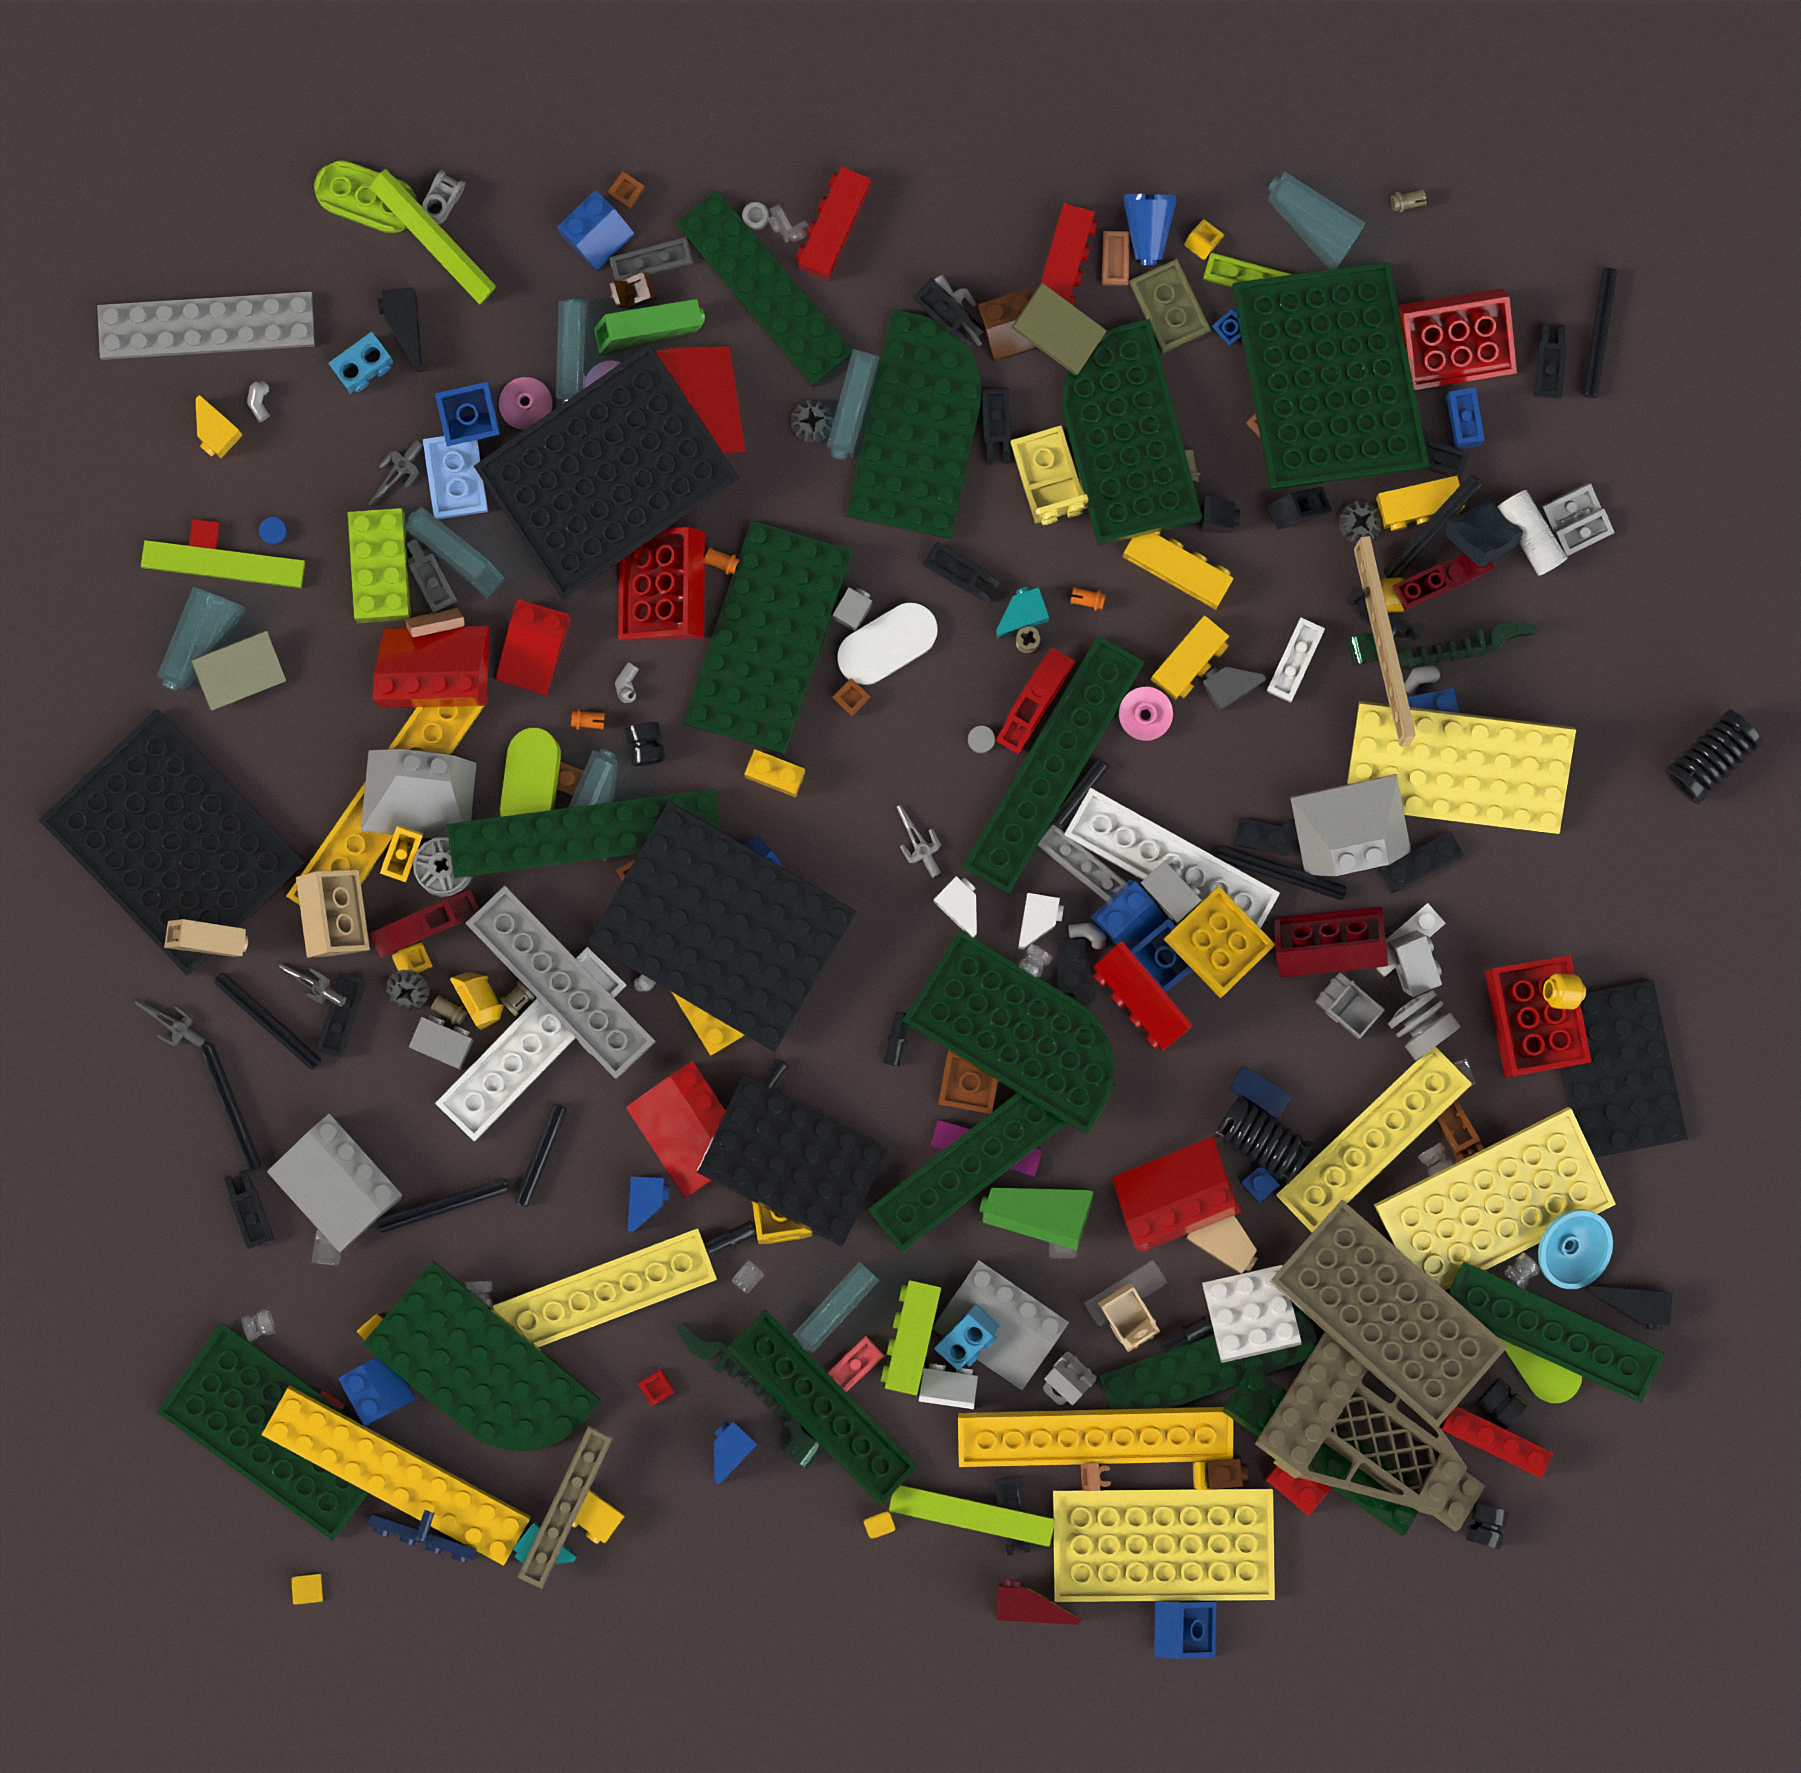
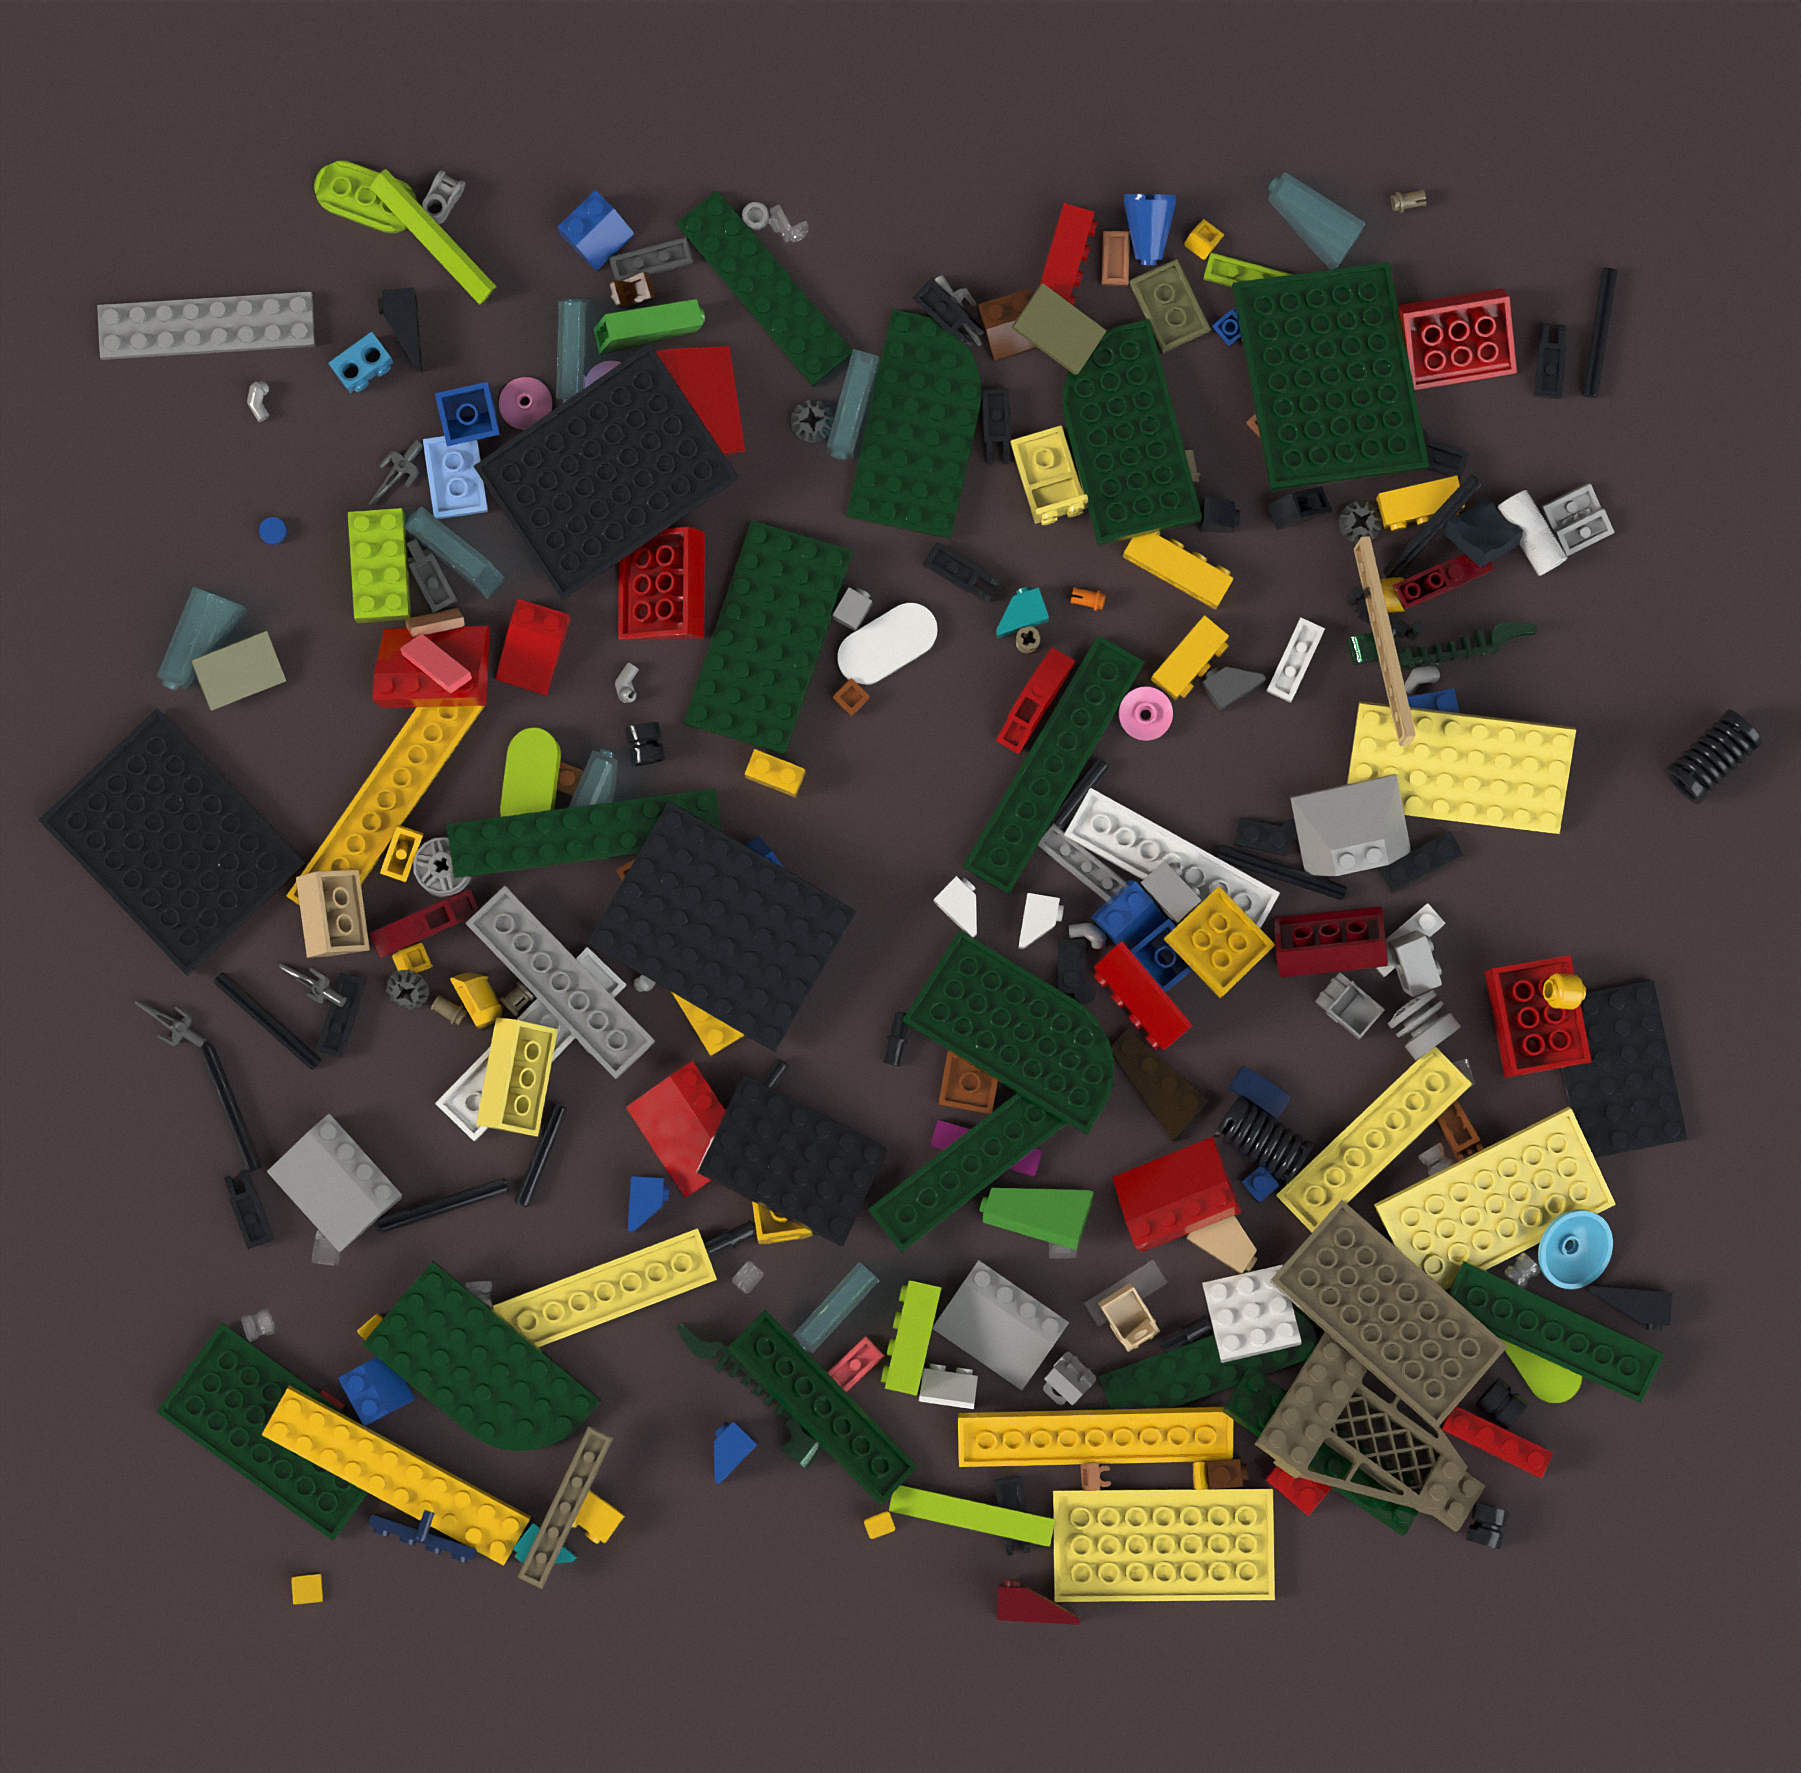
(204, 534): red tile -> none
(205, 938): tan slope -> none
(214, 429): yellow slope -> none
(223, 564): lime tile -> none
(416, 791): light grey slope -> none
(436, 663): none -> coral tile
(441, 1042): light grey brick -> none
(517, 1076): none -> light yellow slope
(585, 719): orange pin -> none
(626, 190): dark orange plate -> none
(656, 1387): red tile -> none
(721, 560): orange pin -> none
(834, 223): red brick -> none
(923, 850): light grey piece -> none
(964, 1335): dark azure brick -> none
(981, 739): light grey tile -> none
(1035, 961): clear wheel -> none
(1160, 1086): none -> dark brown wing
(1185, 1629): blue slope -> none
(1465, 418): blue panel -> none

